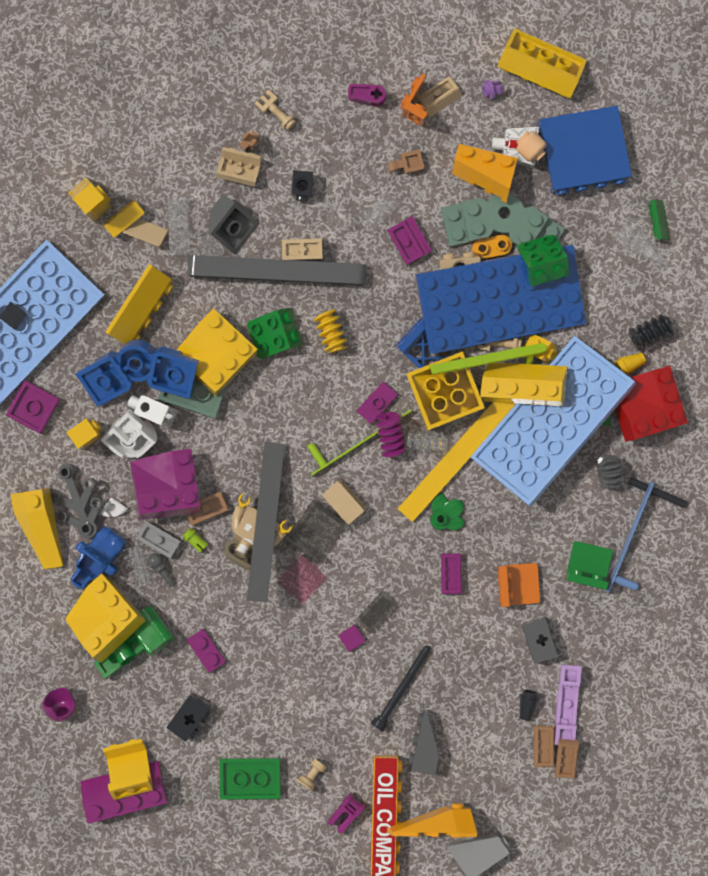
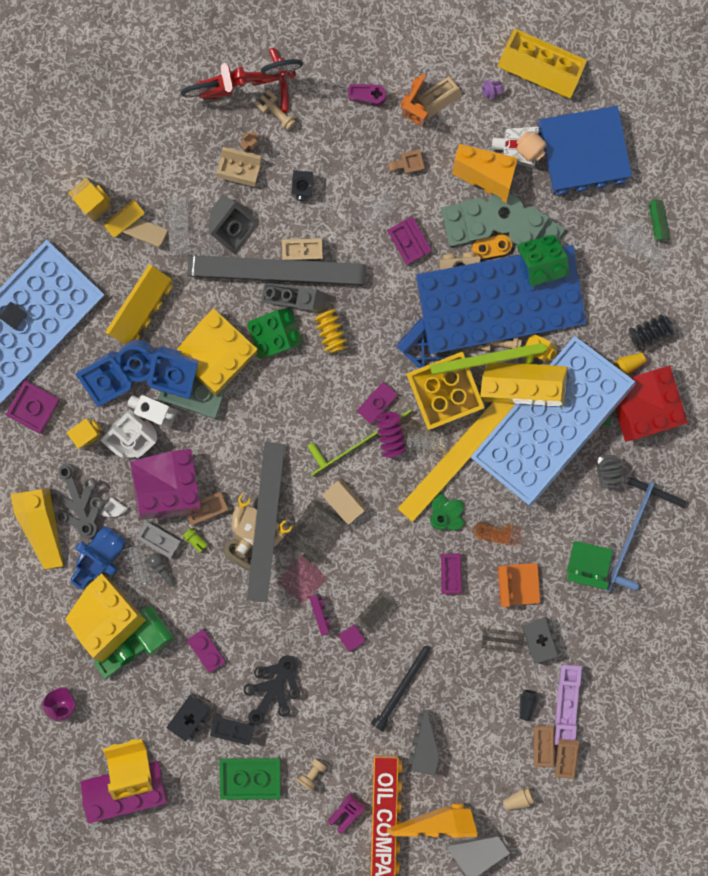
(224, 84): none -> red piece
(232, 729): none -> black hinge
(274, 686): none -> black plant
(294, 297): none -> dark grey slope
(323, 622): none -> magenta plate
(494, 534): none -> clear orange leg
(511, 649): none -> clear smoke tile
(520, 799): none -> tan cone

